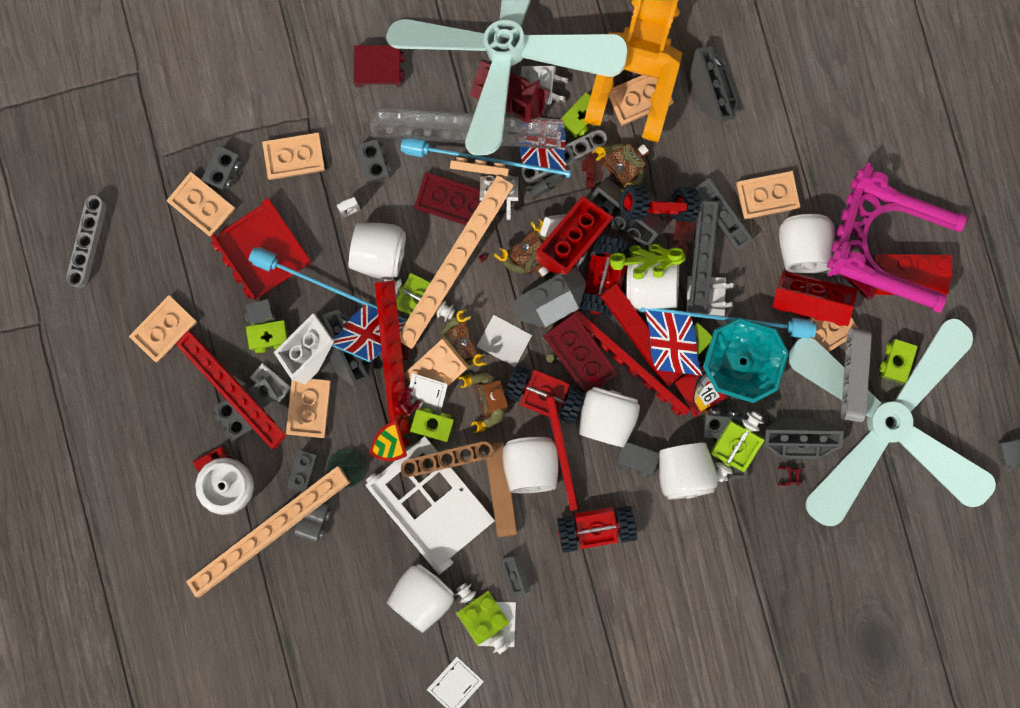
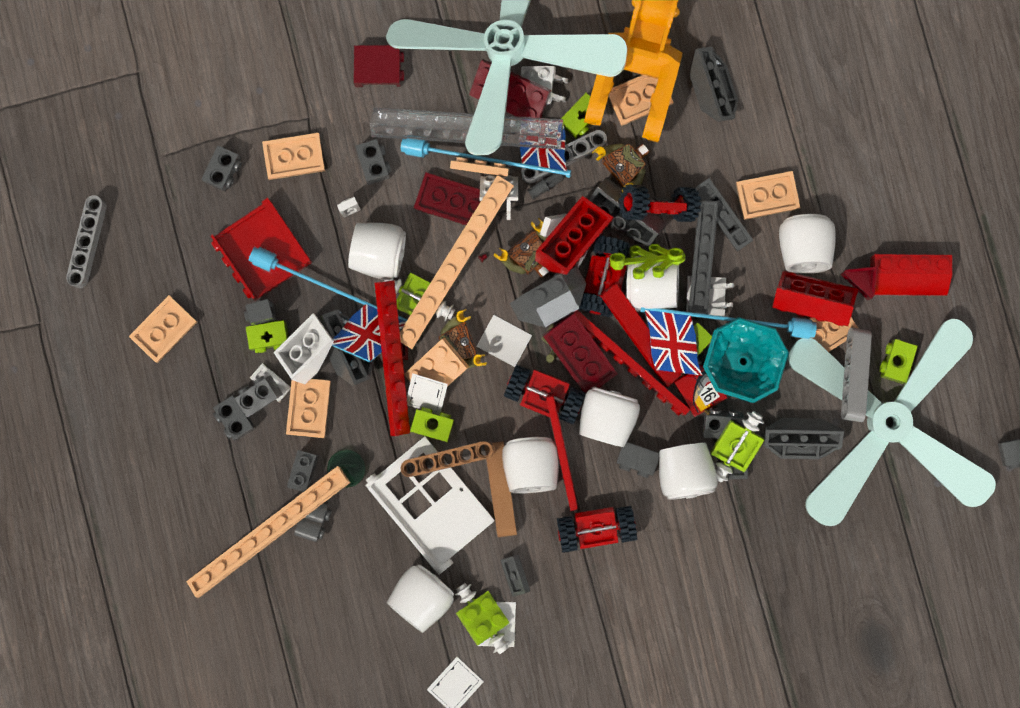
(200, 204): light nougat plate -> none
(203, 460): red bar -> none
(224, 486): white piece -> none
(231, 390): red plate -> none
(389, 444): shield -> none
(405, 397): dark red piece -> none
(490, 398): torso -> none
(525, 103): dark red slope -> none
(588, 166): clear red plate -> none
(683, 234): clear red plate -> none
(797, 476): dark red piece -> none
(852, 264): dark pink arch -> none

